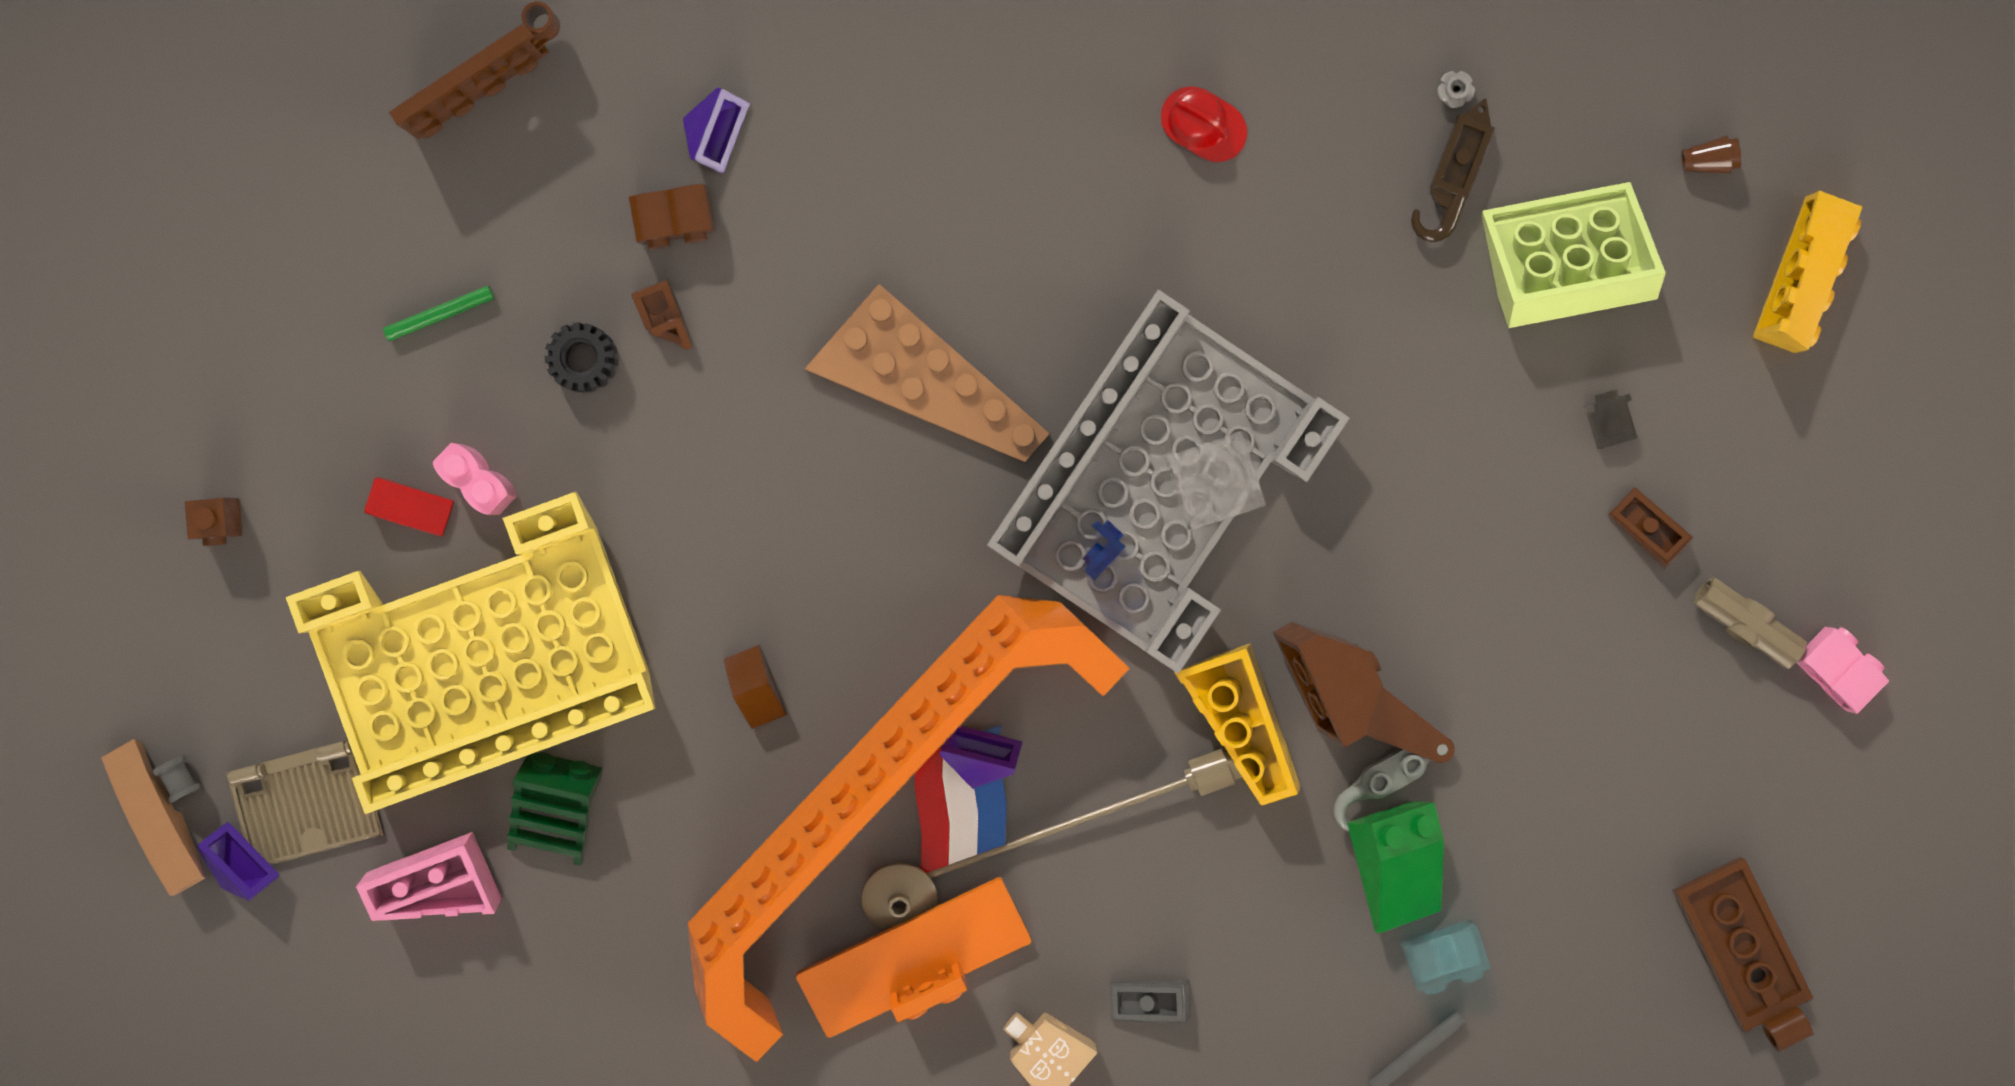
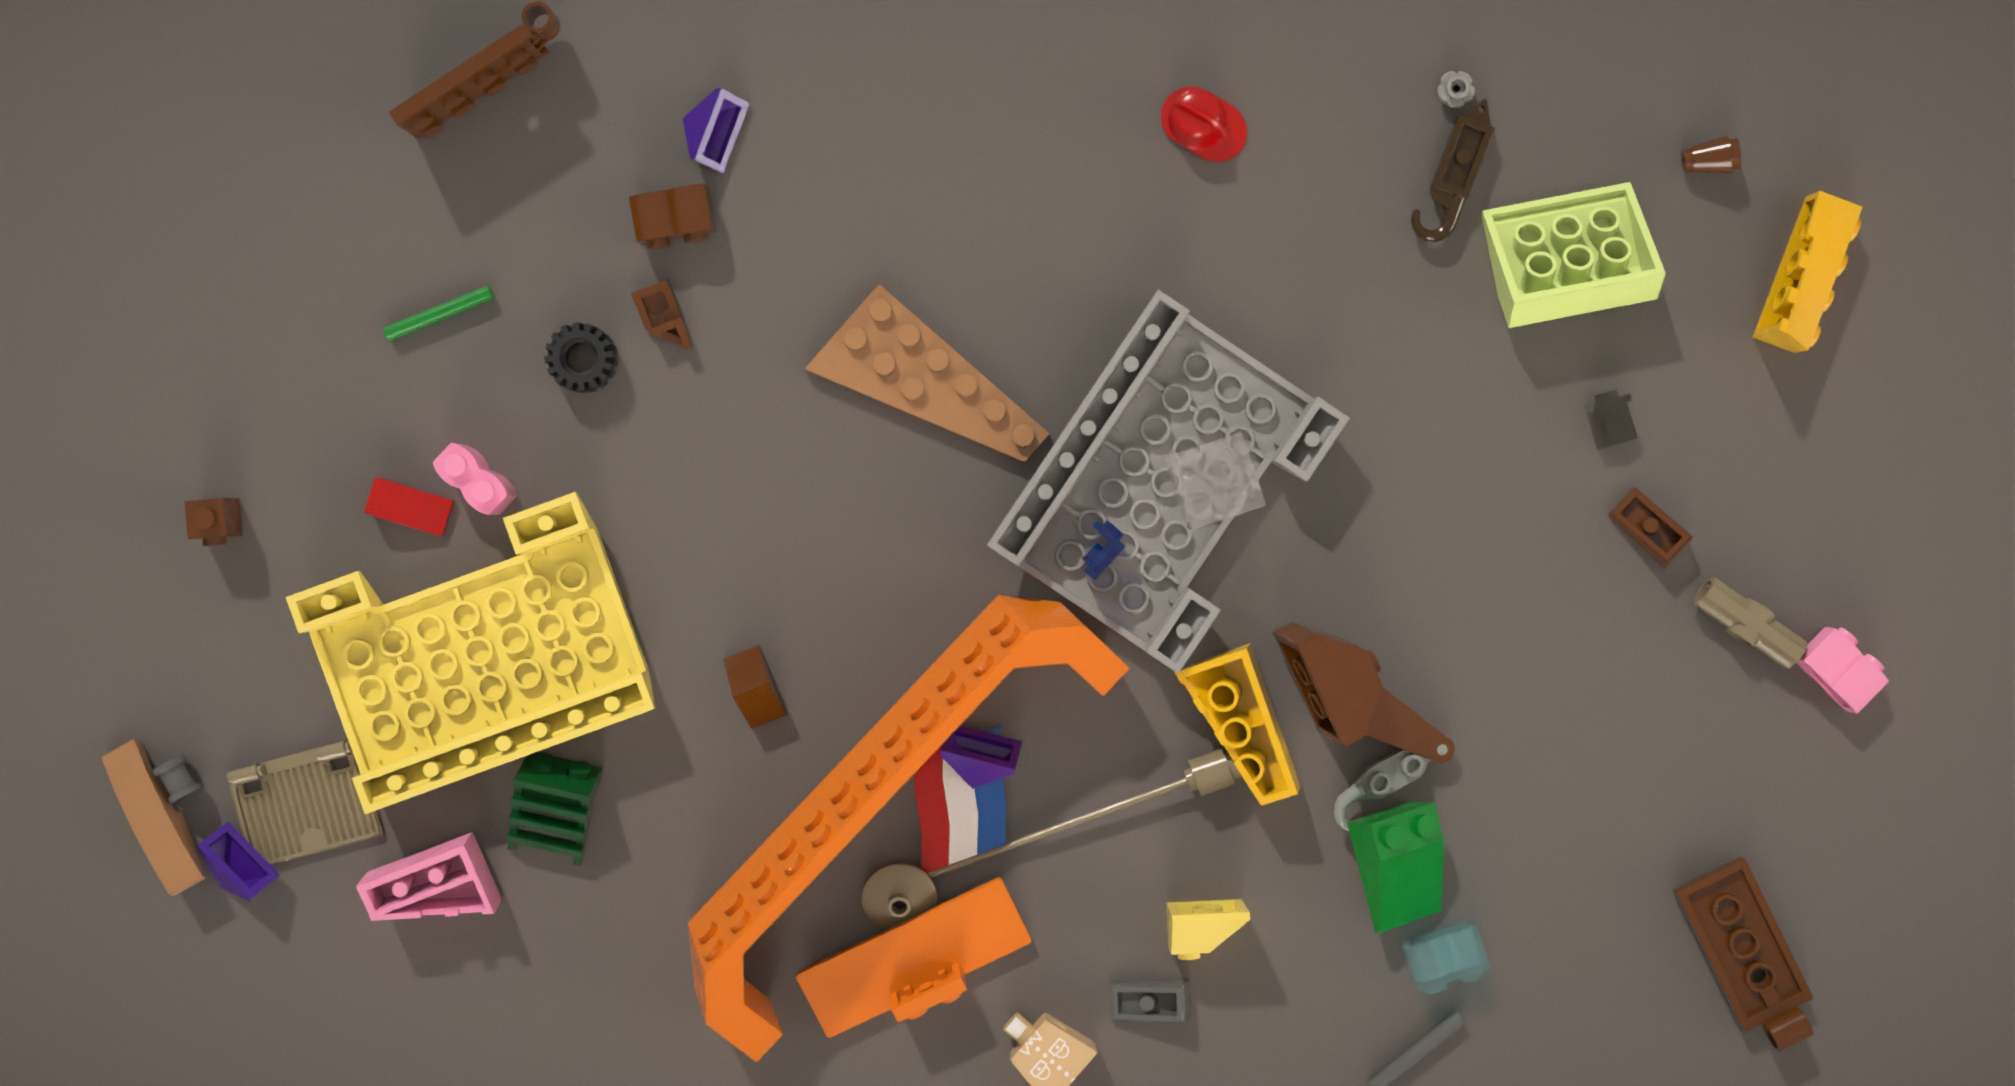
(1202, 925): none -> light yellow slope

